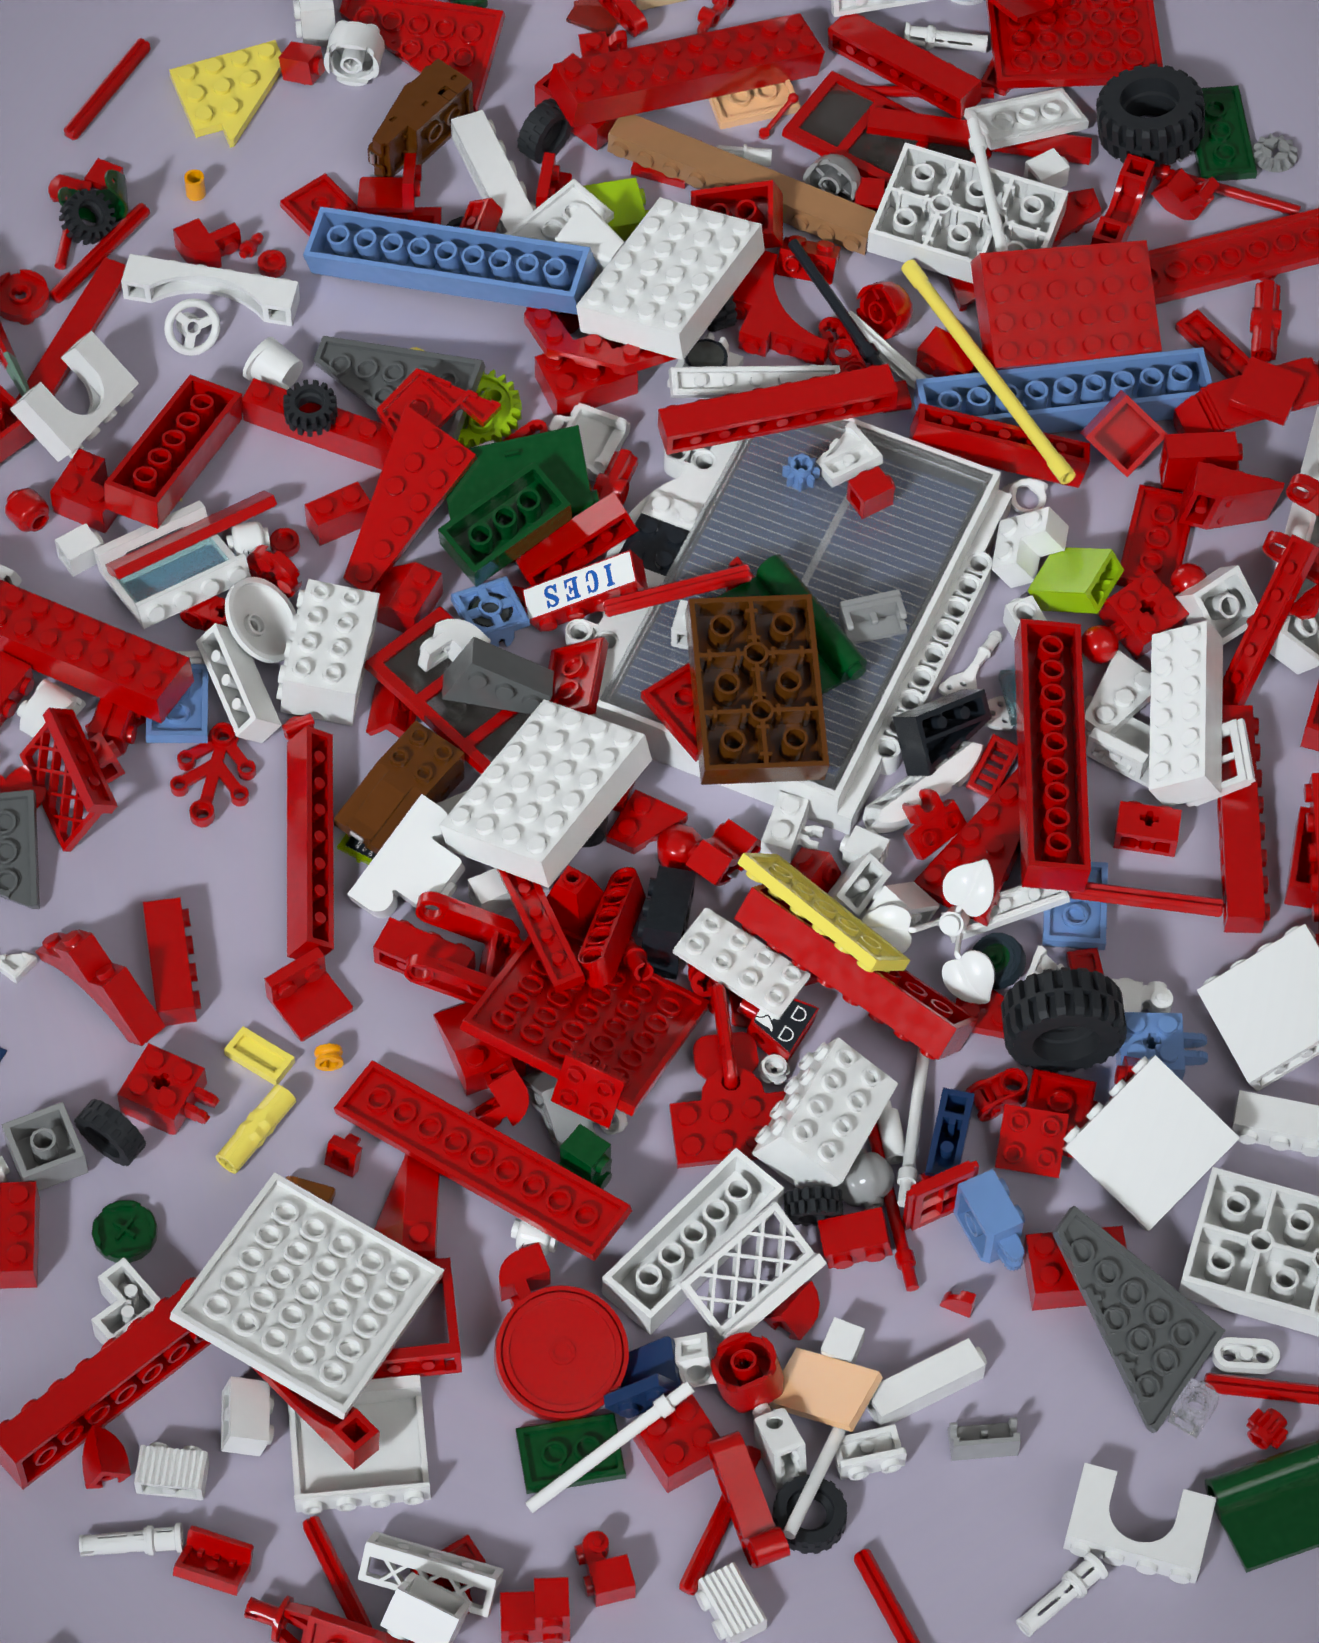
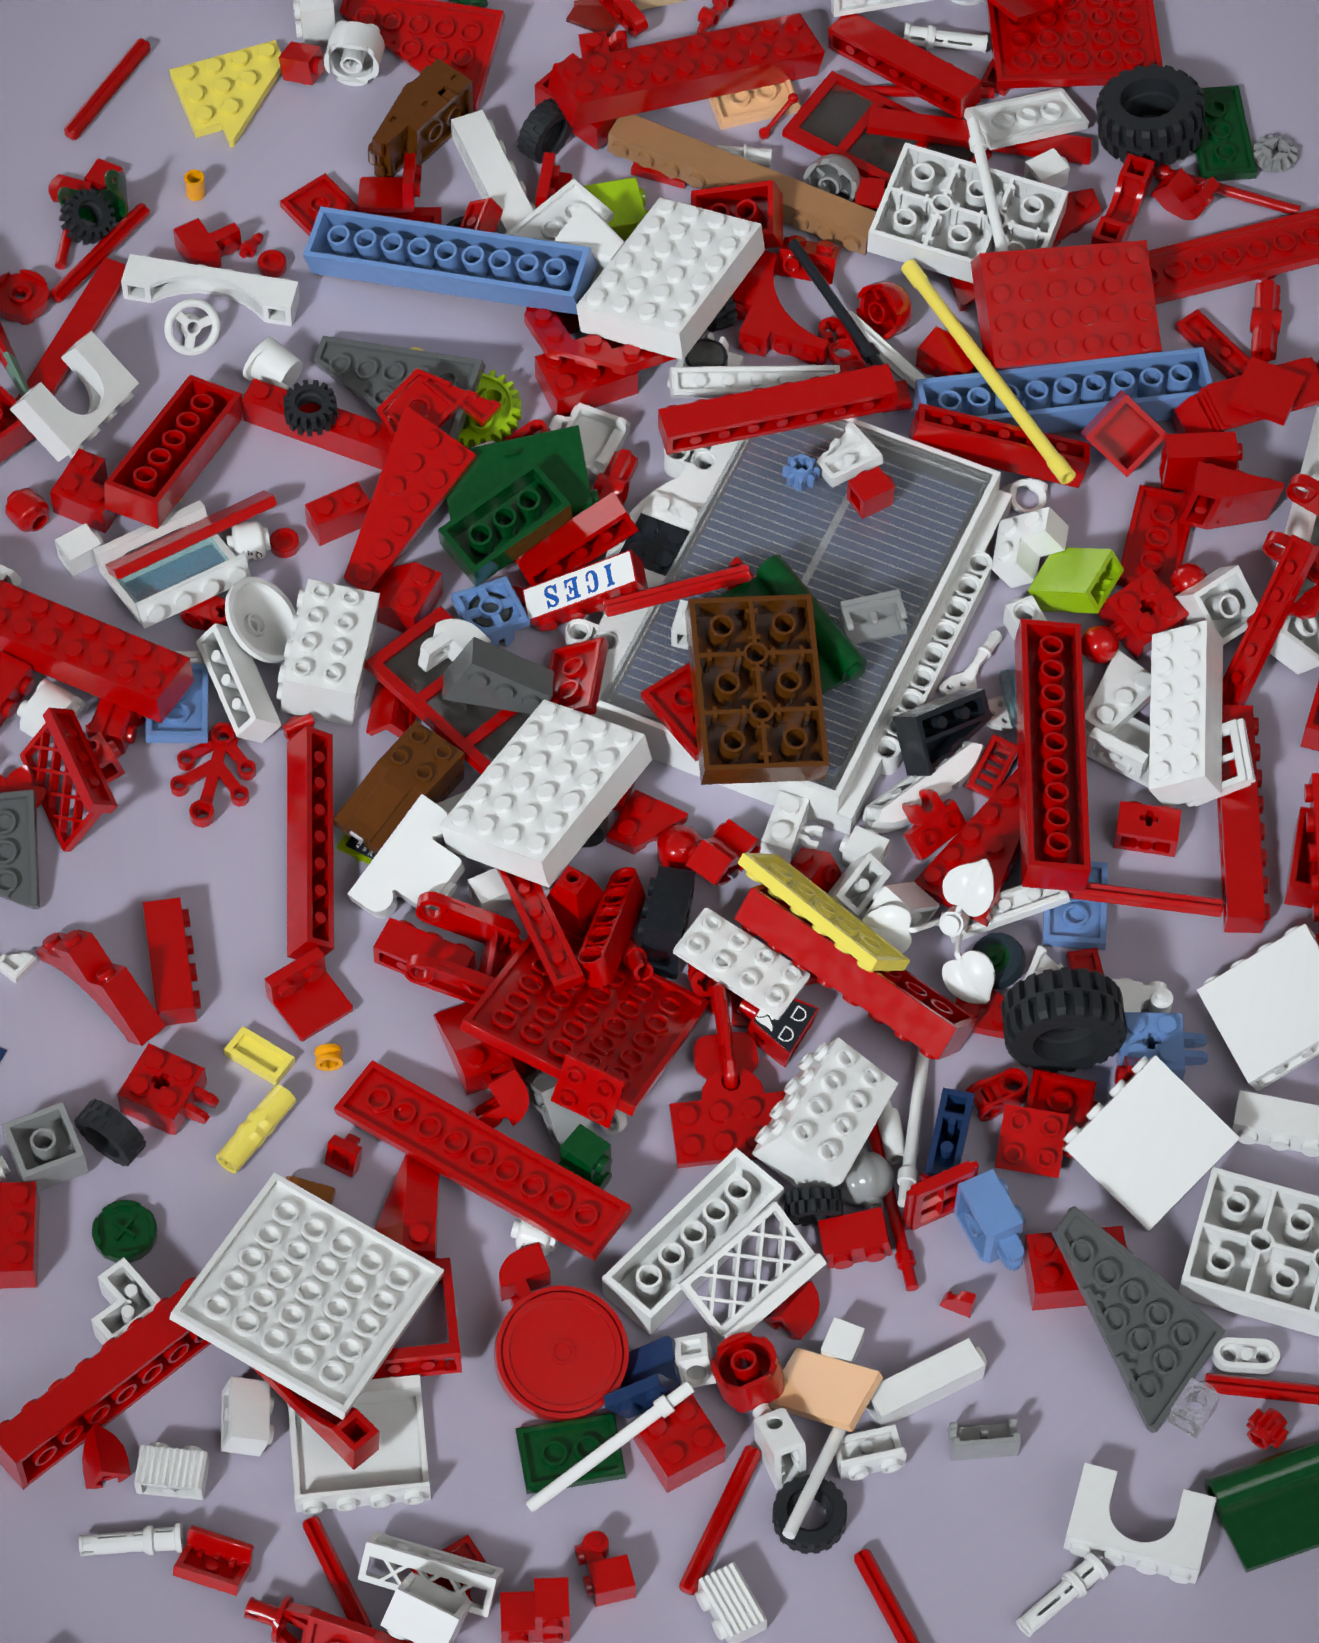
(275, 569): red plate -> none
(746, 1502): red beam -> none
(774, 1062): white plate -> none

